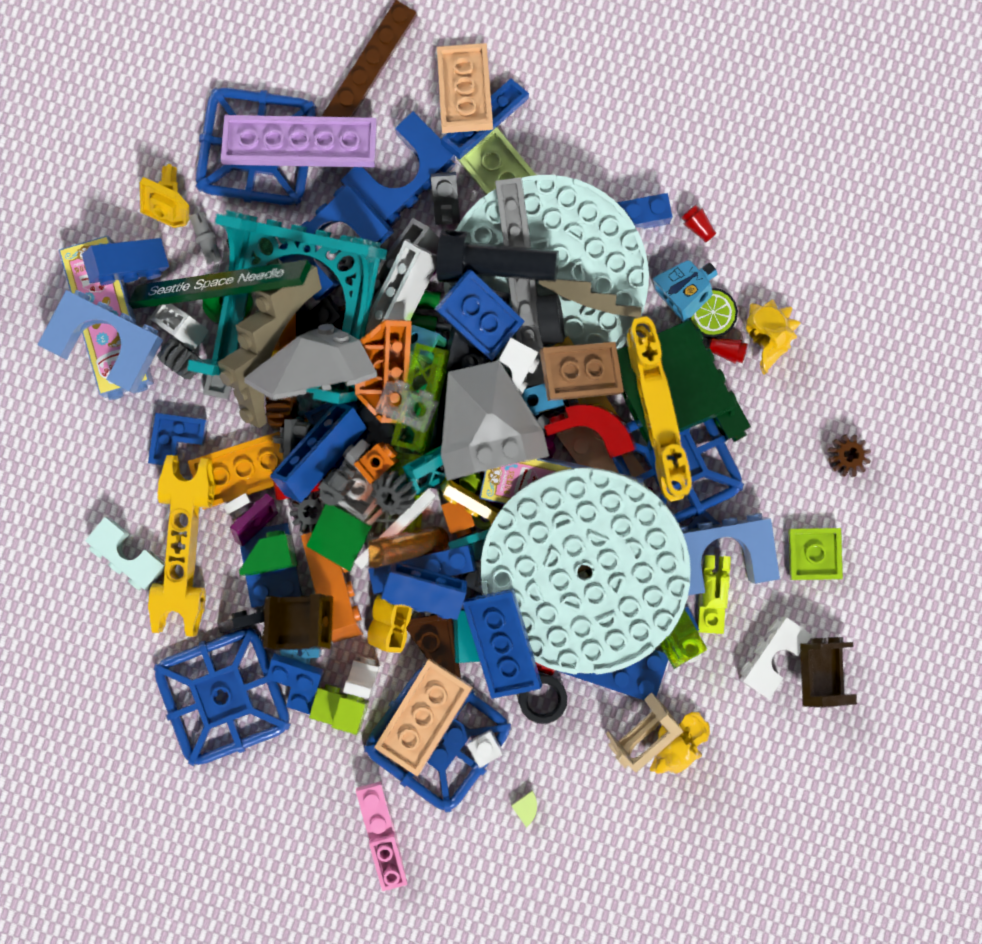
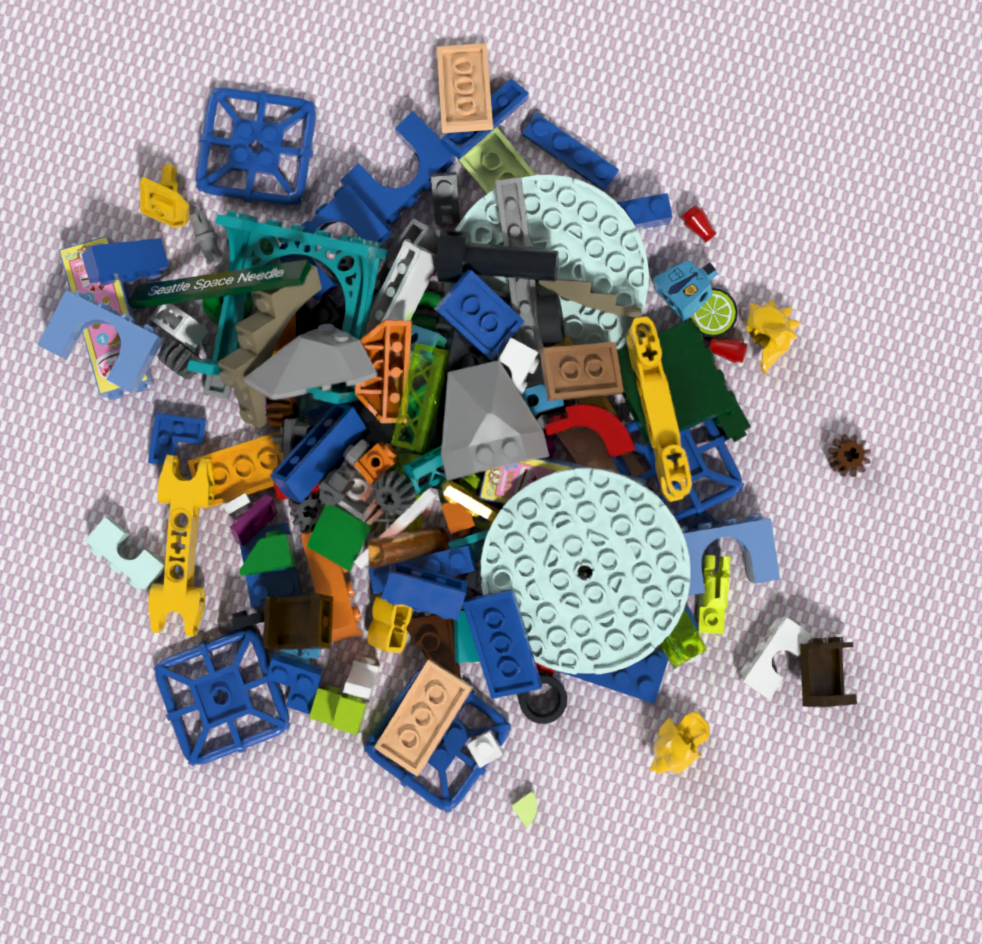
(299, 141): lavender plate -> none
(371, 61): reddish brown plate -> none
(381, 836): bright pink slope -> none
(405, 411): clear brick -> none
(570, 152): none -> blue plate
(625, 745): tan panel -> none
(815, 554): lime plate -> none

